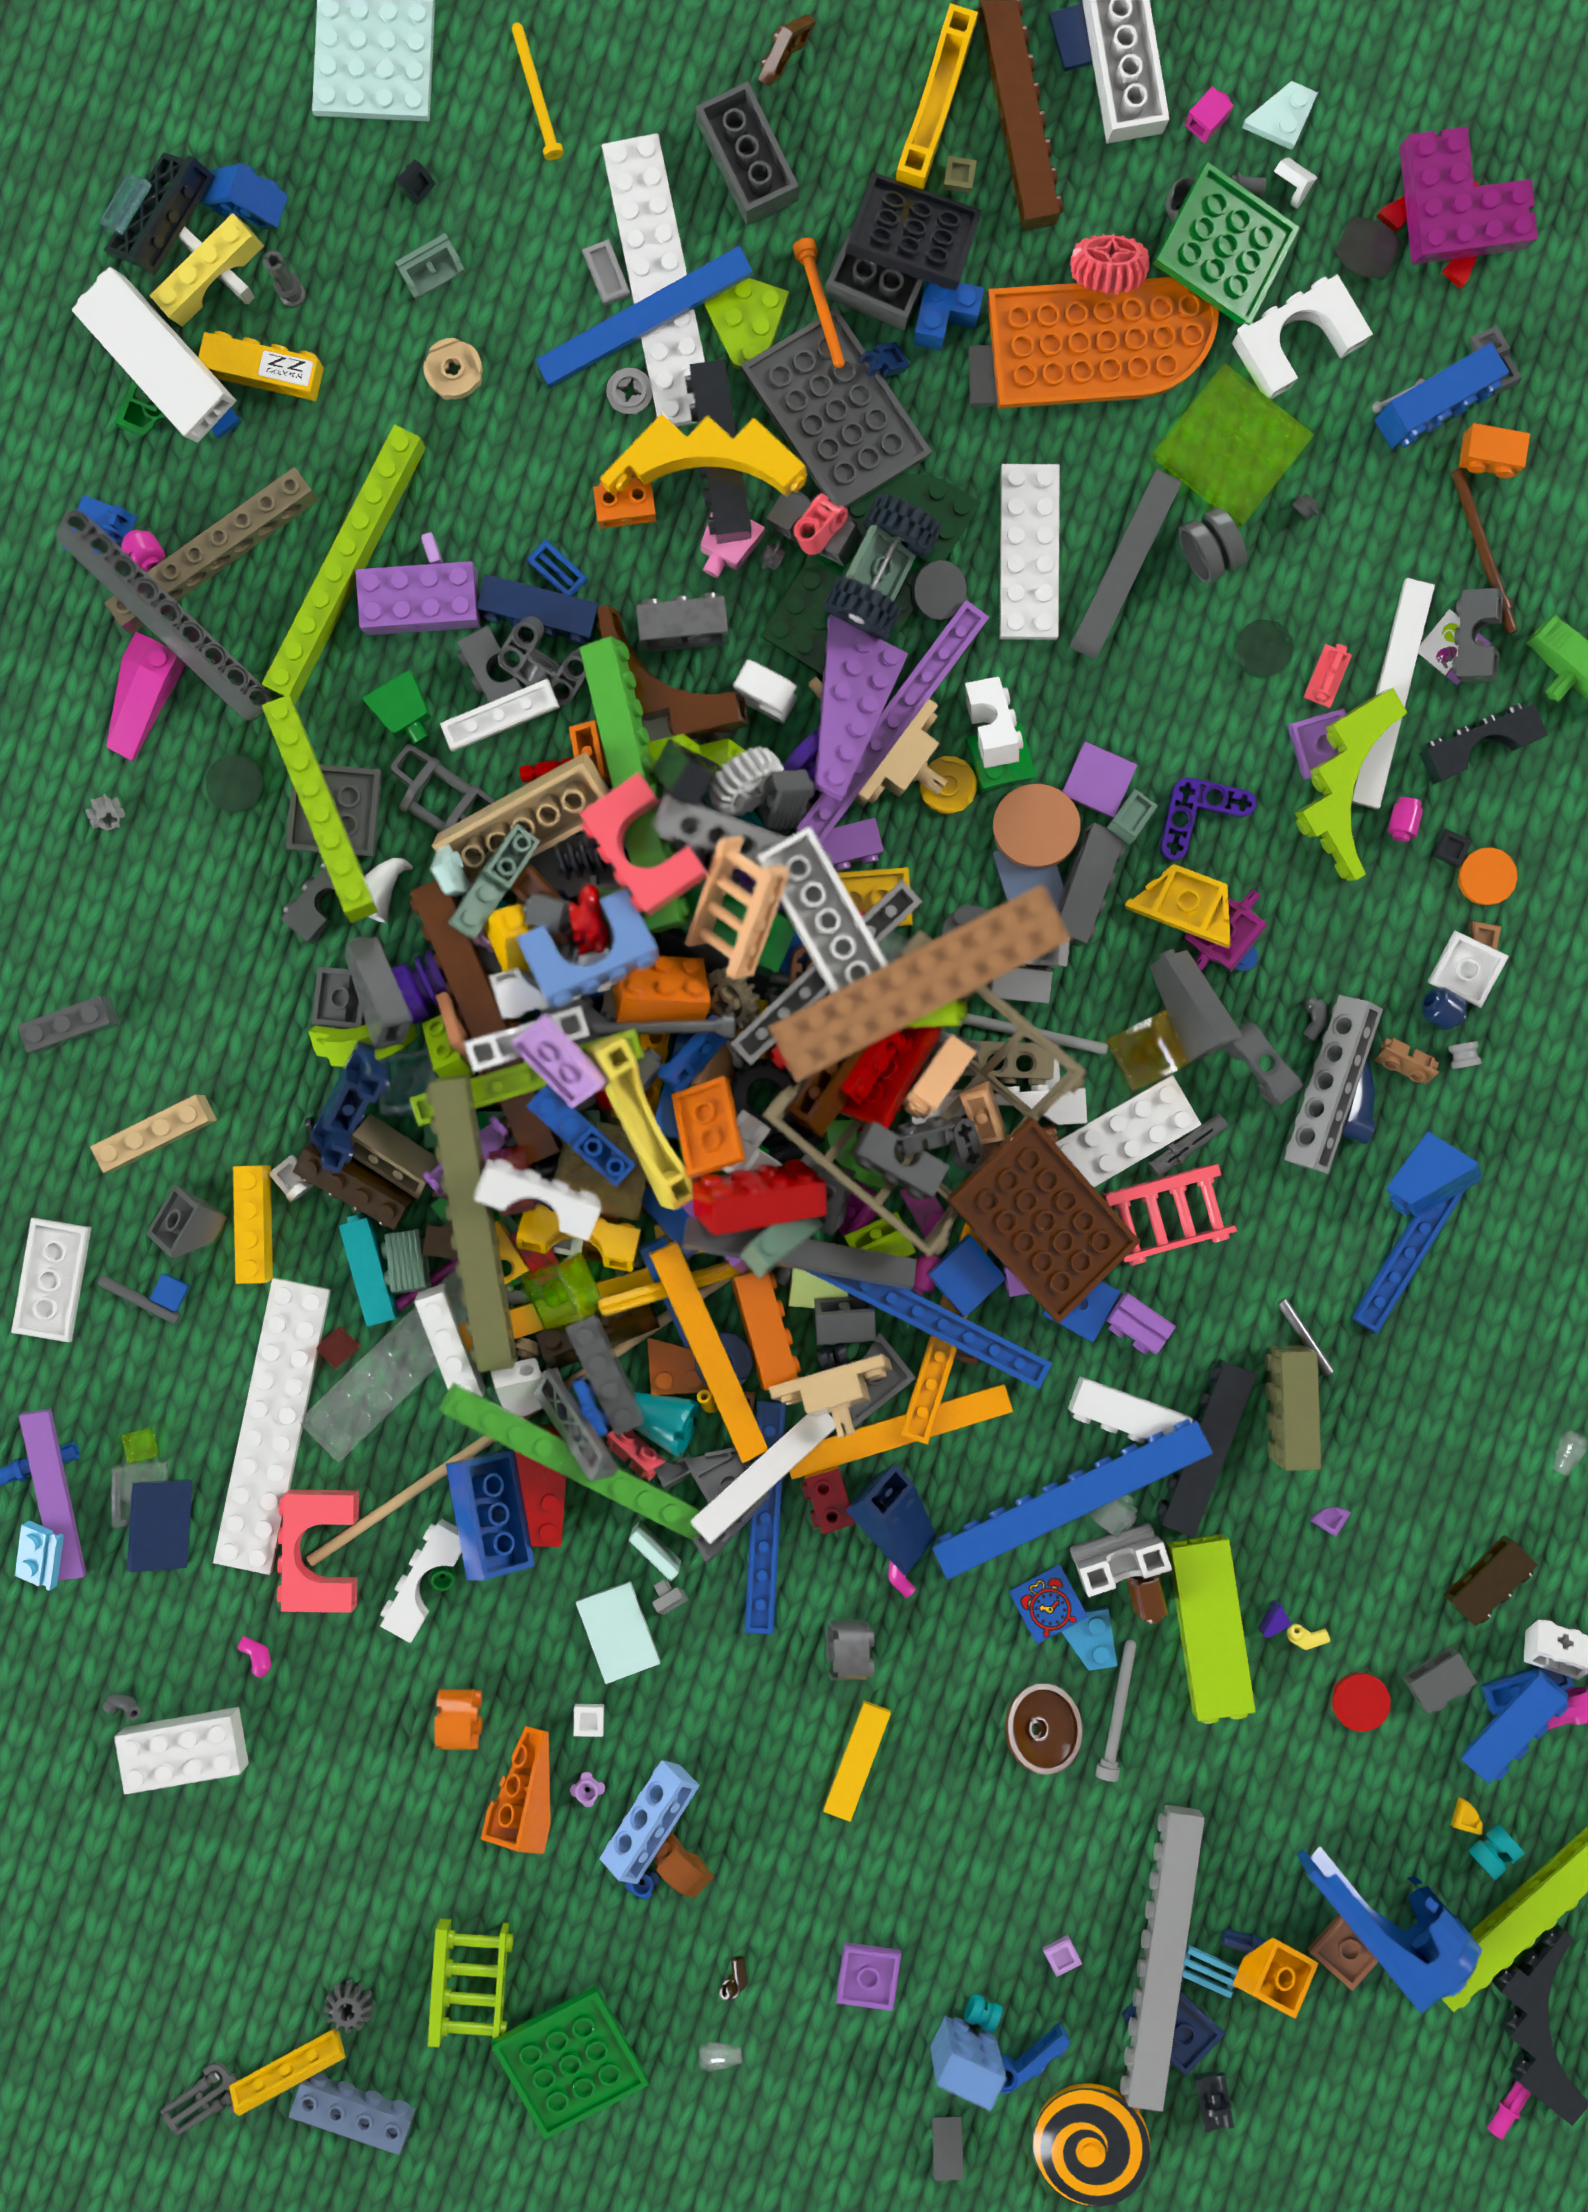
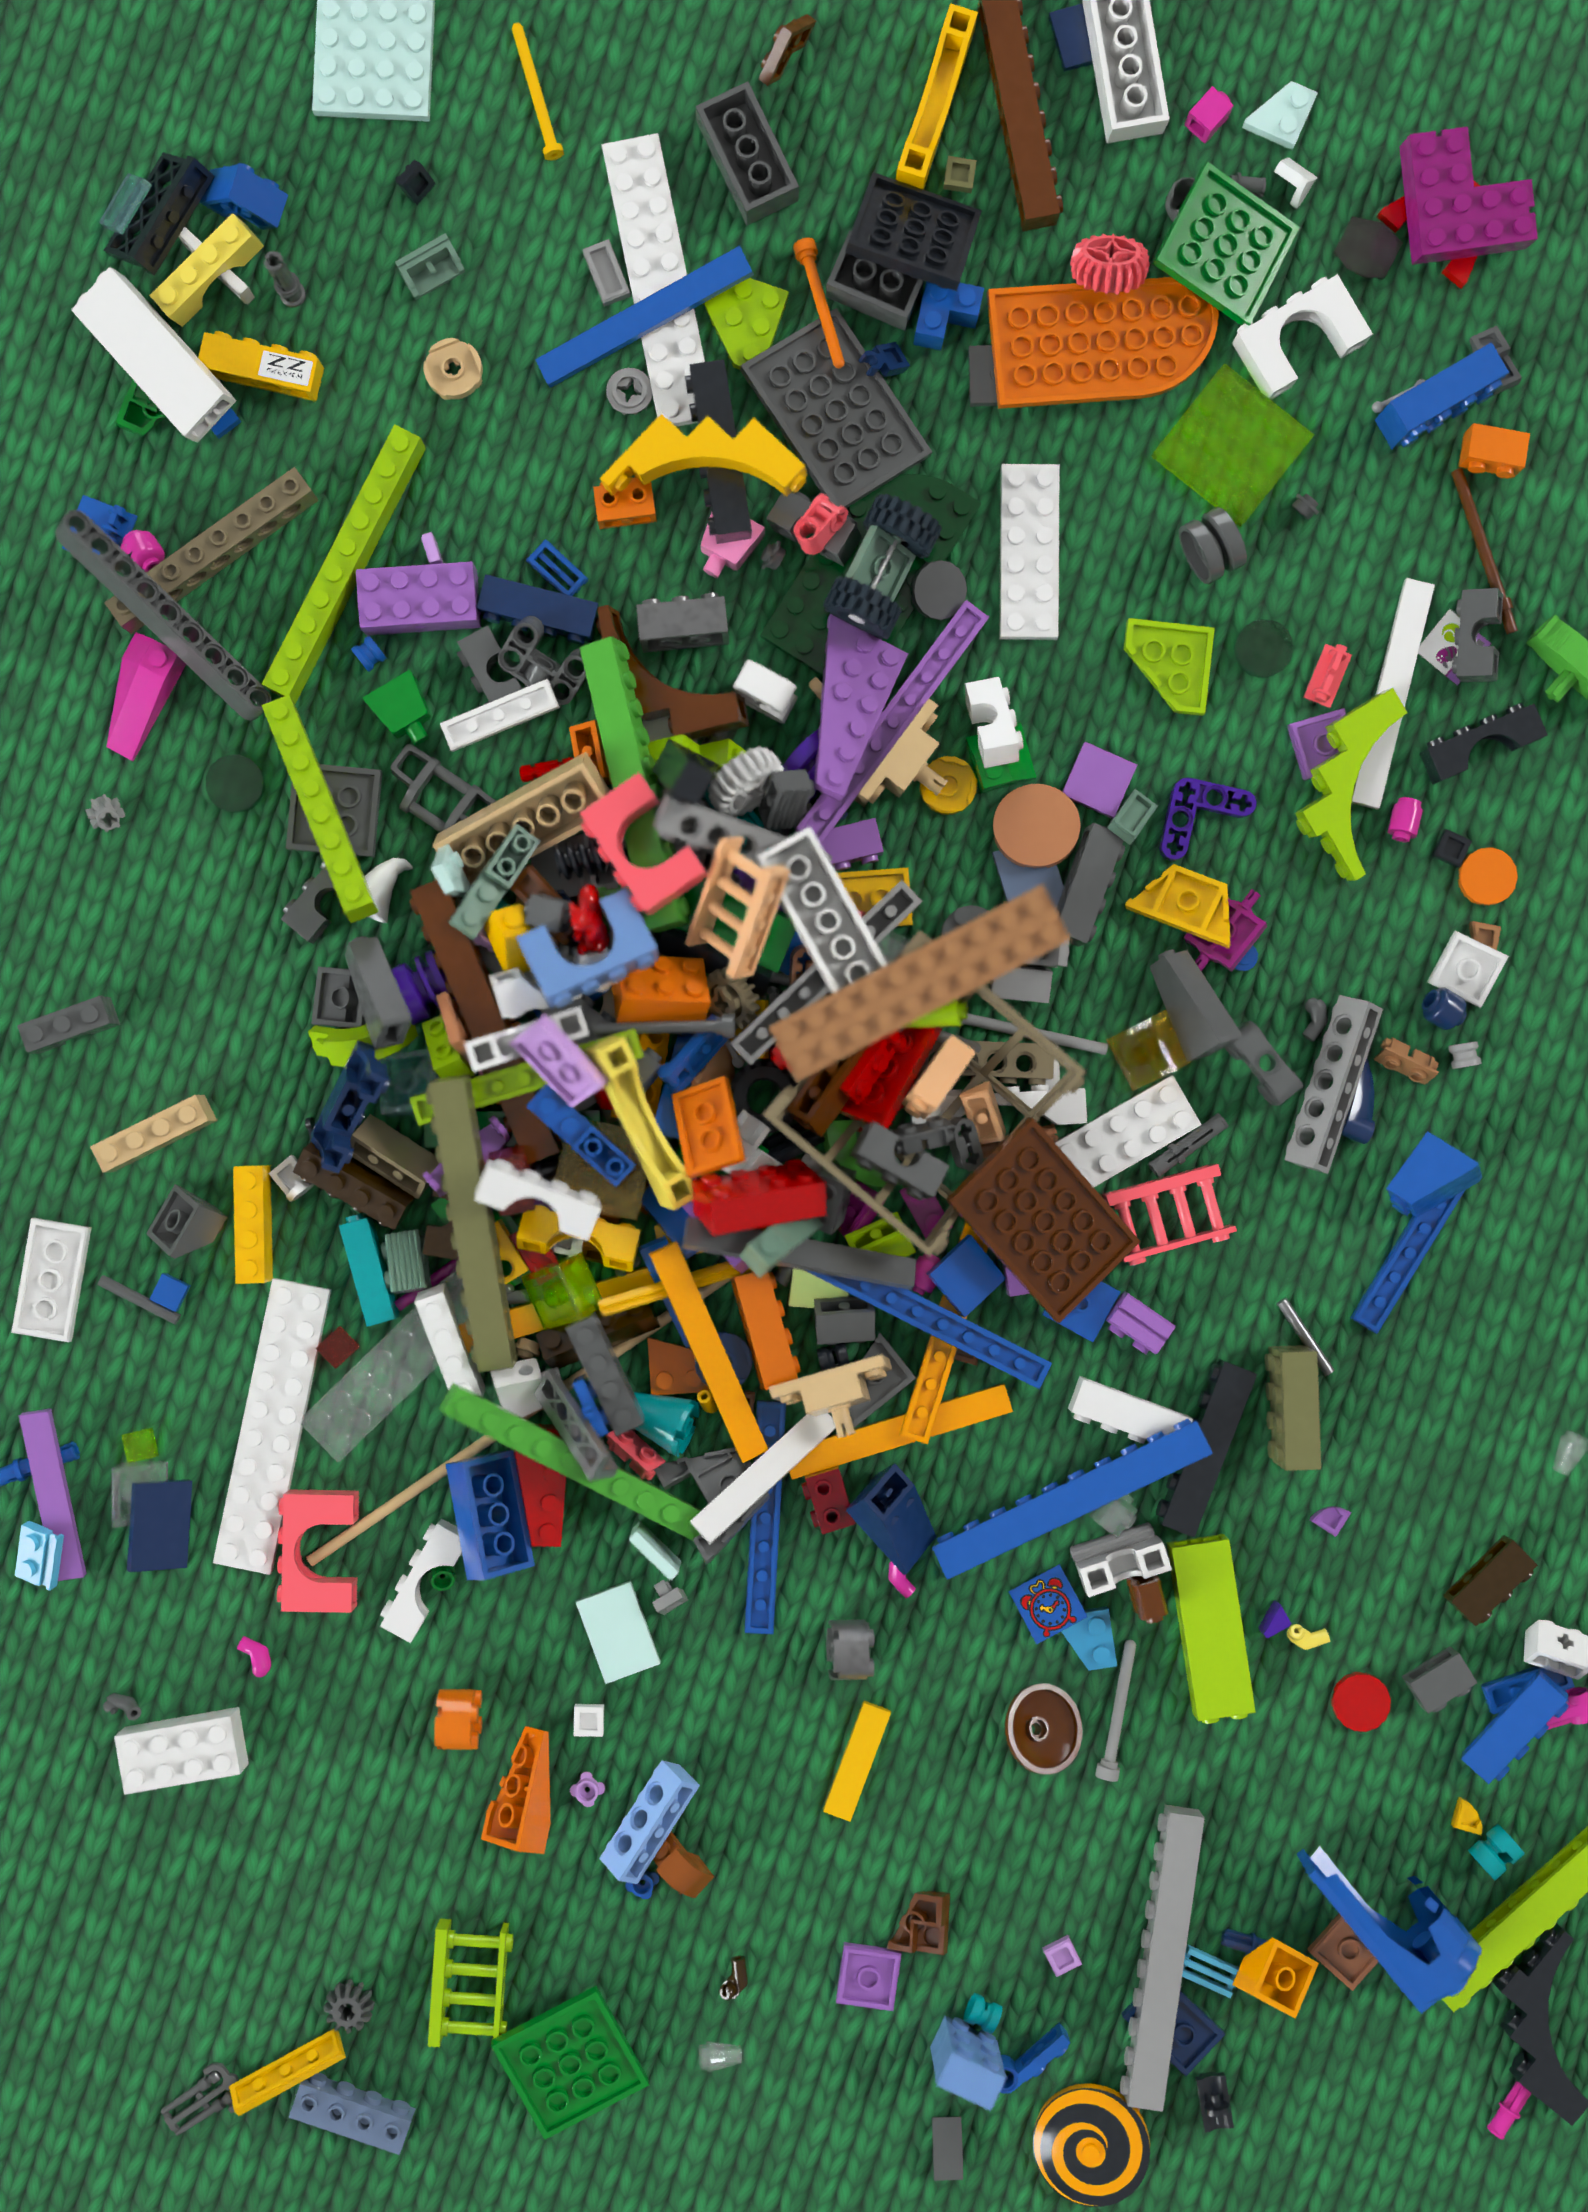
(368, 653): none -> blue wheel
(924, 1924): none -> reddish brown slope
(1125, 564): dark grey beam -> none
(1173, 660): none -> lime plate

